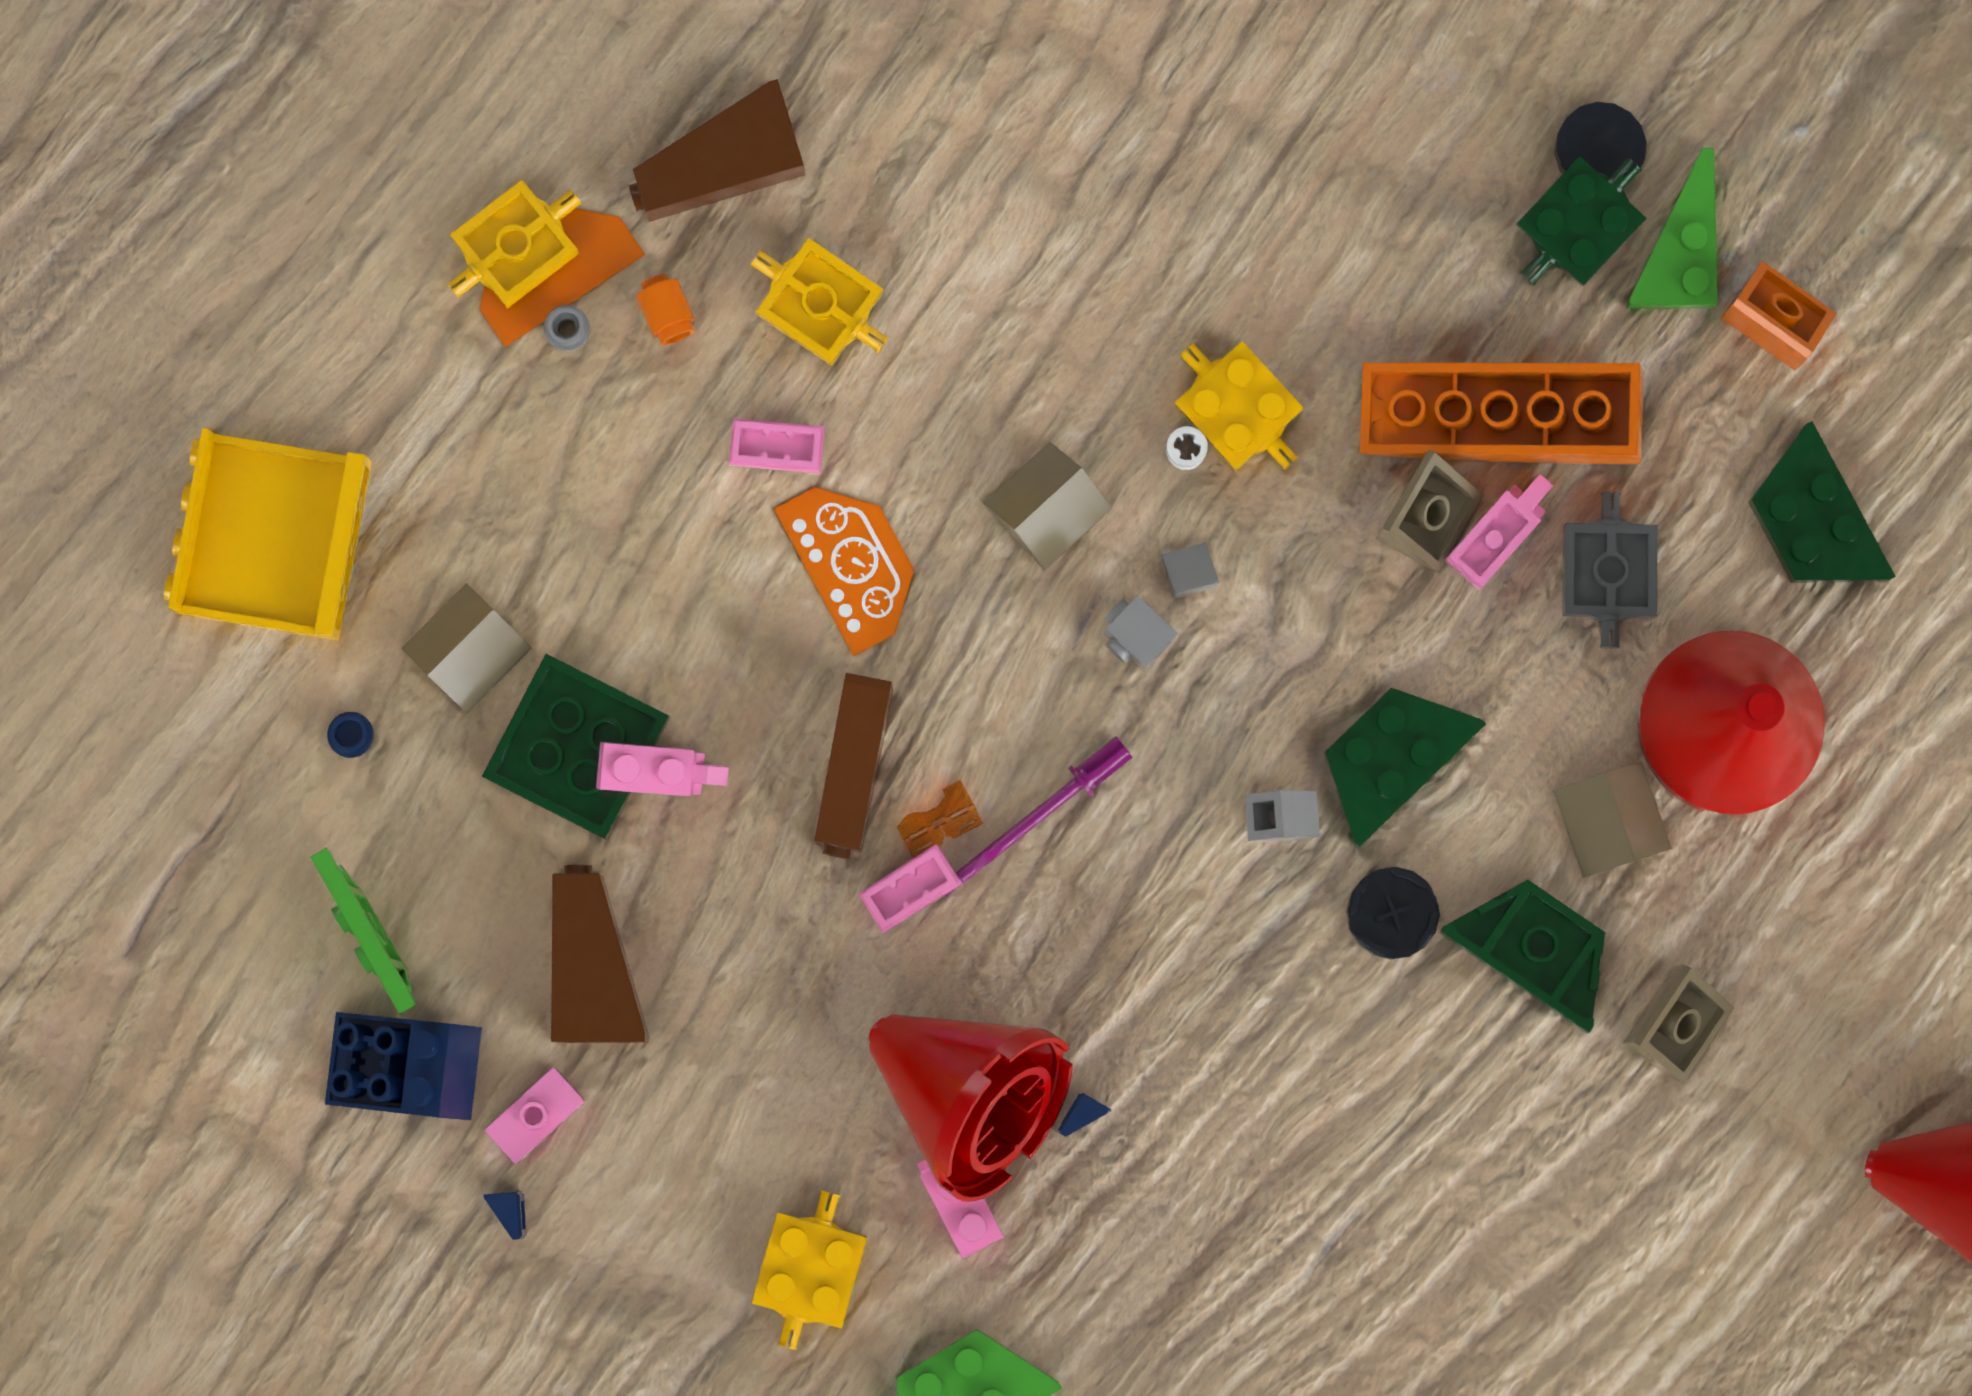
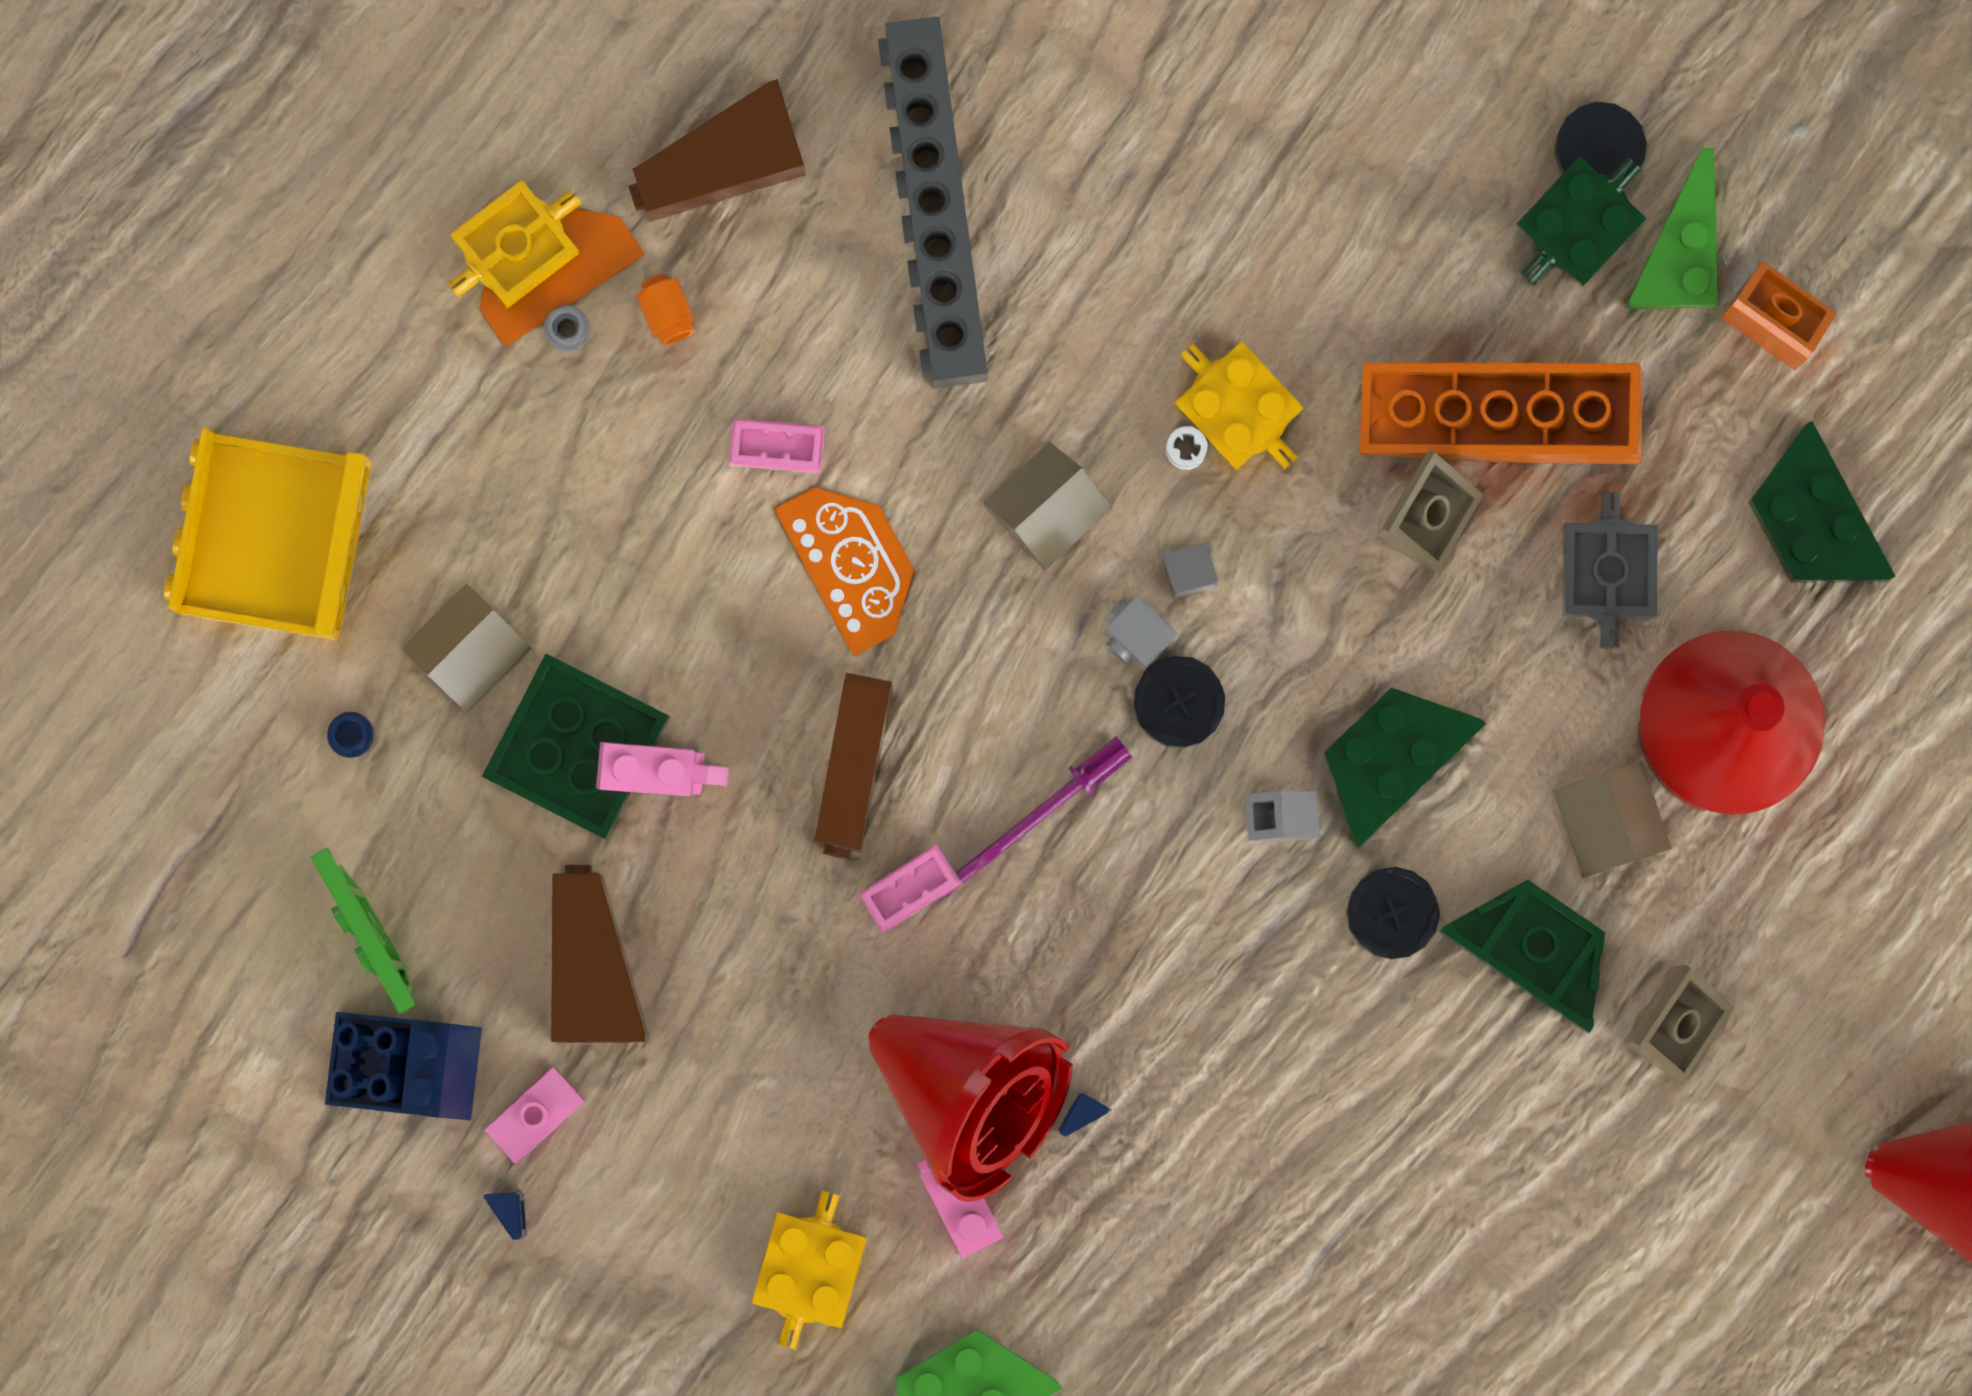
(819, 301): yellow plate -> none
(922, 43): none -> dark grey brick
(955, 799): clear orange piece -> none
(1179, 702): none -> black tile
(1499, 532): bright pink hinge -> none

